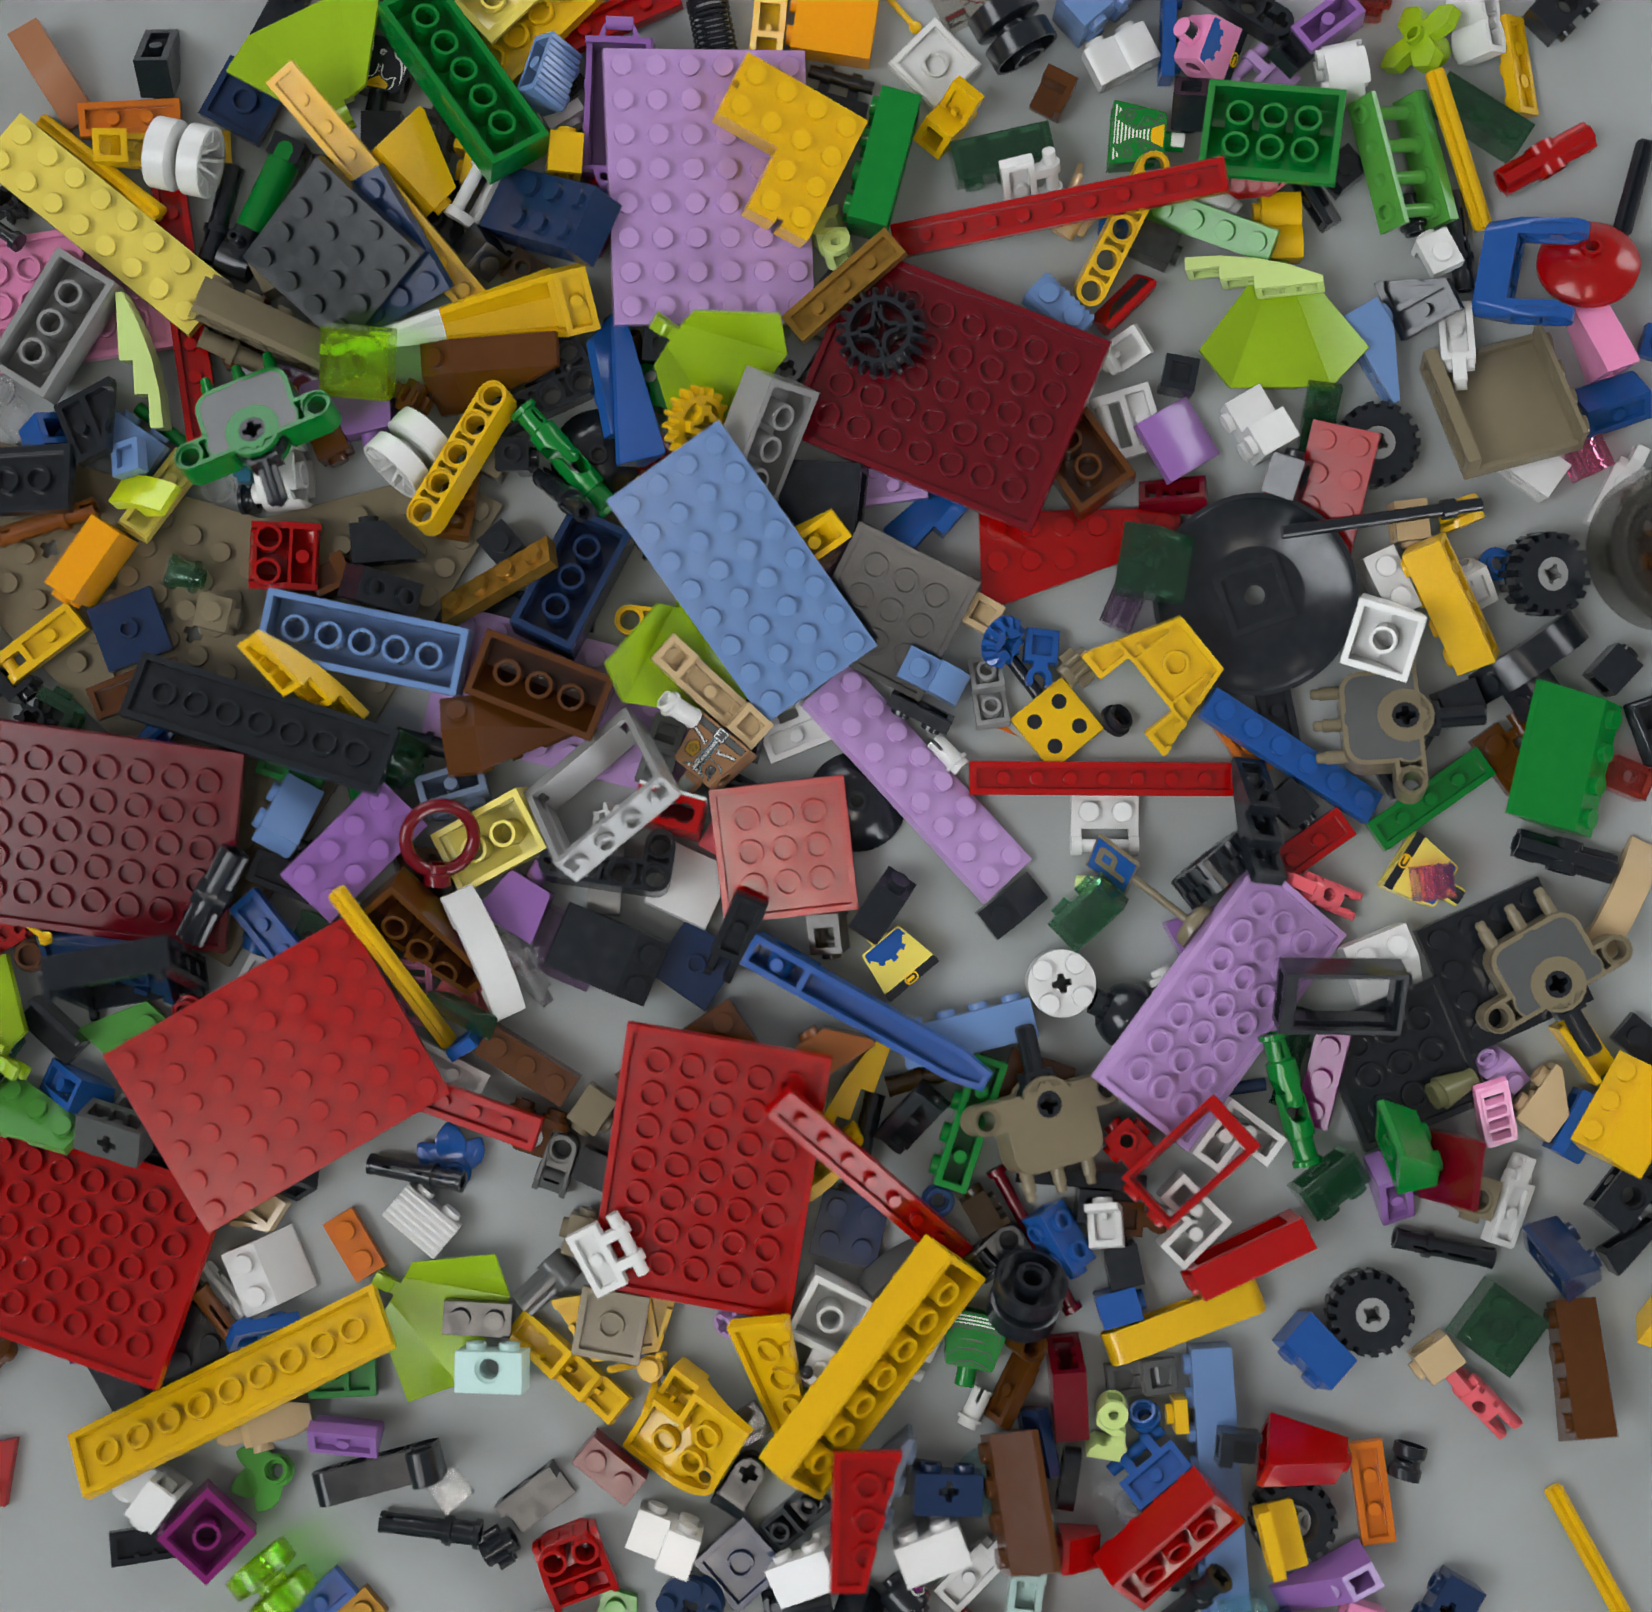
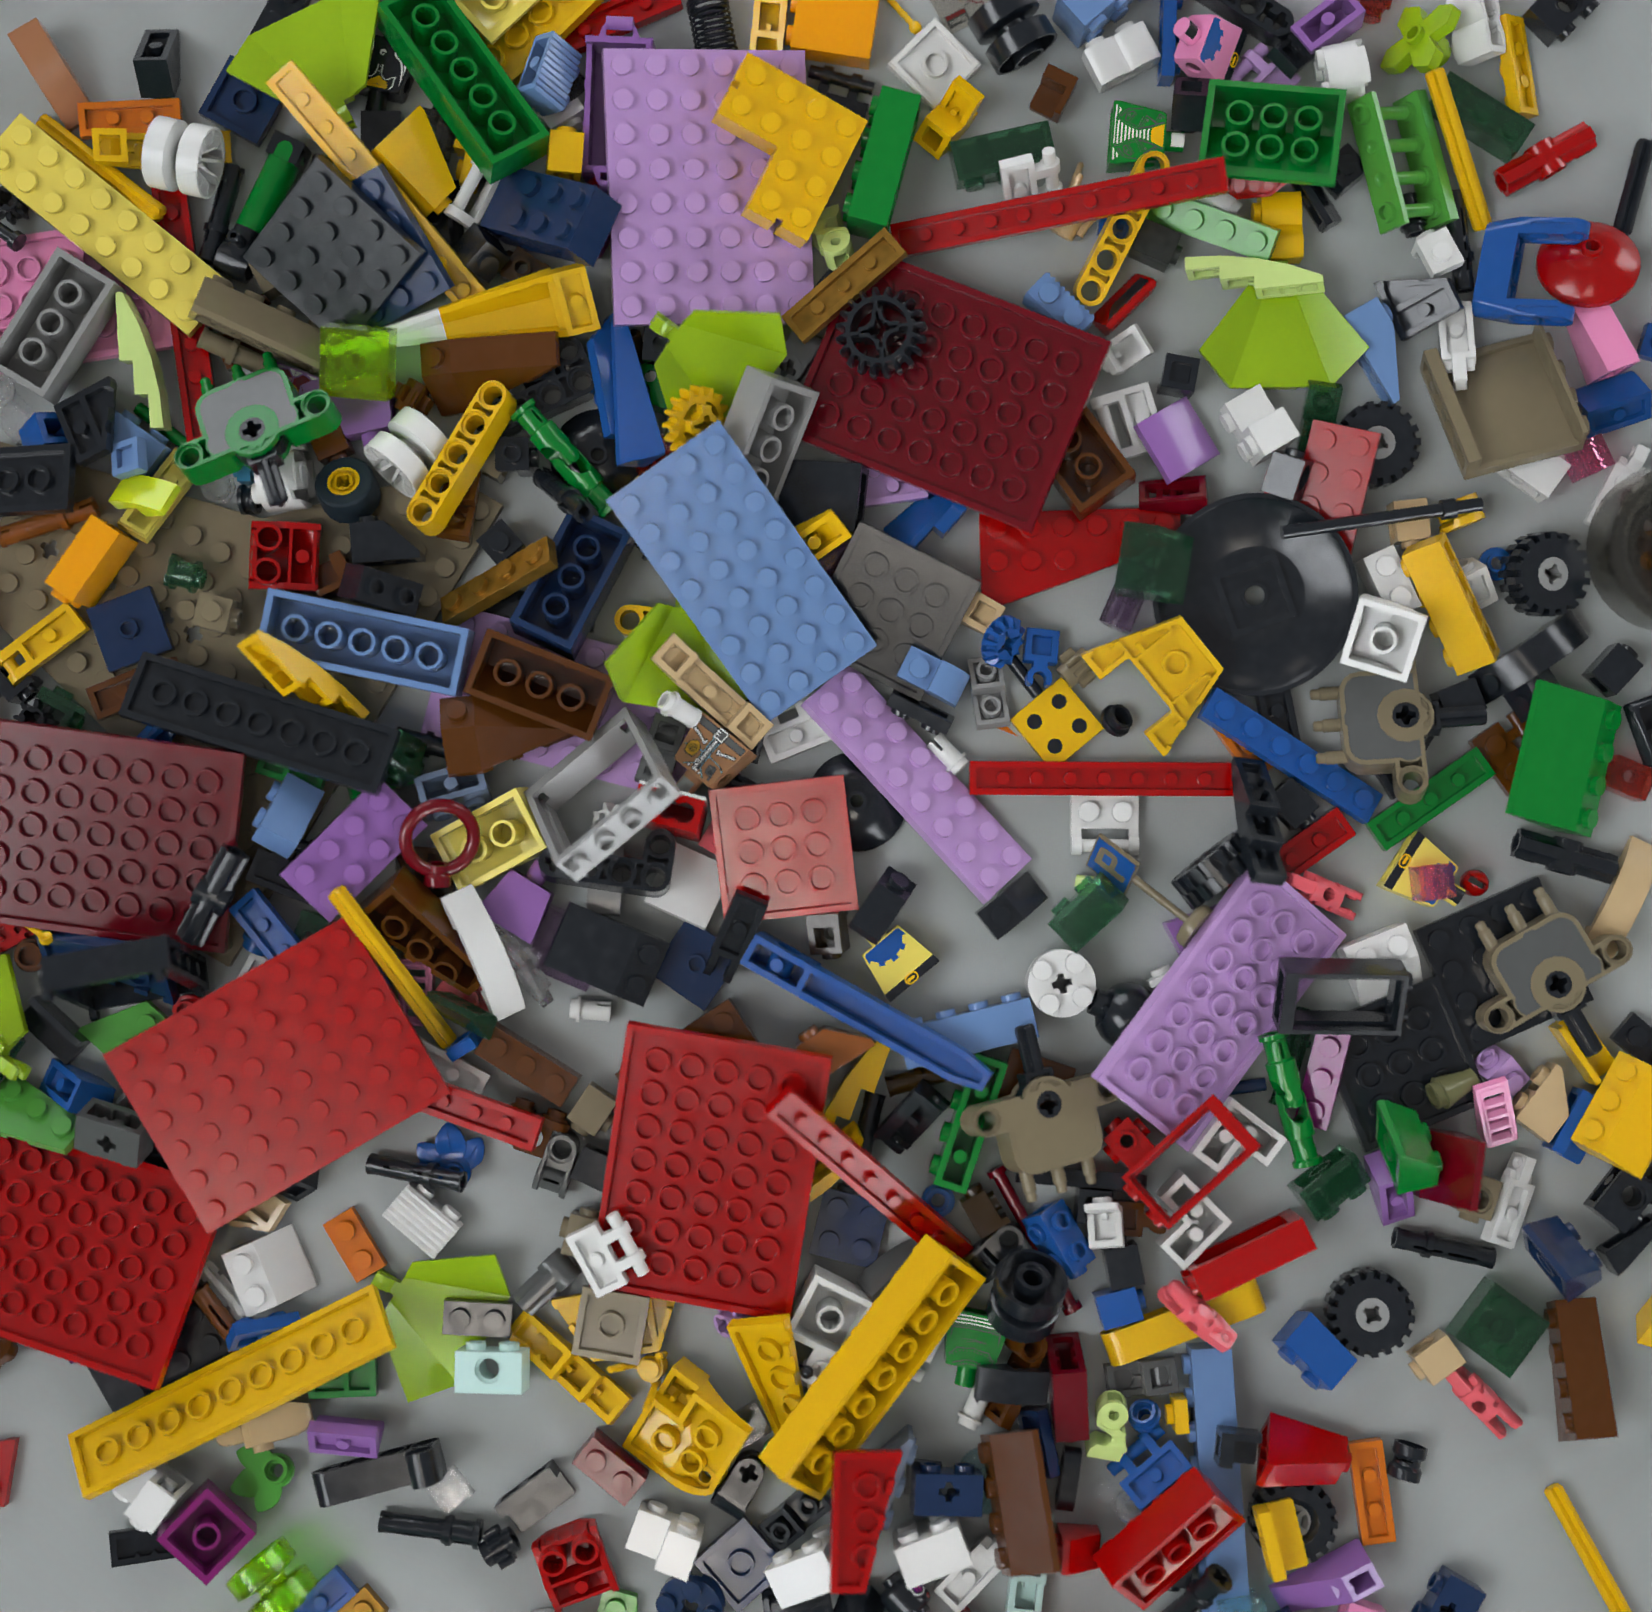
(347, 489): none -> black wheel
(590, 1010): none -> white pin
(1011, 1385): none -> black slope
(1197, 1315): none -> coral hinge
(1470, 888): none -> red hinge

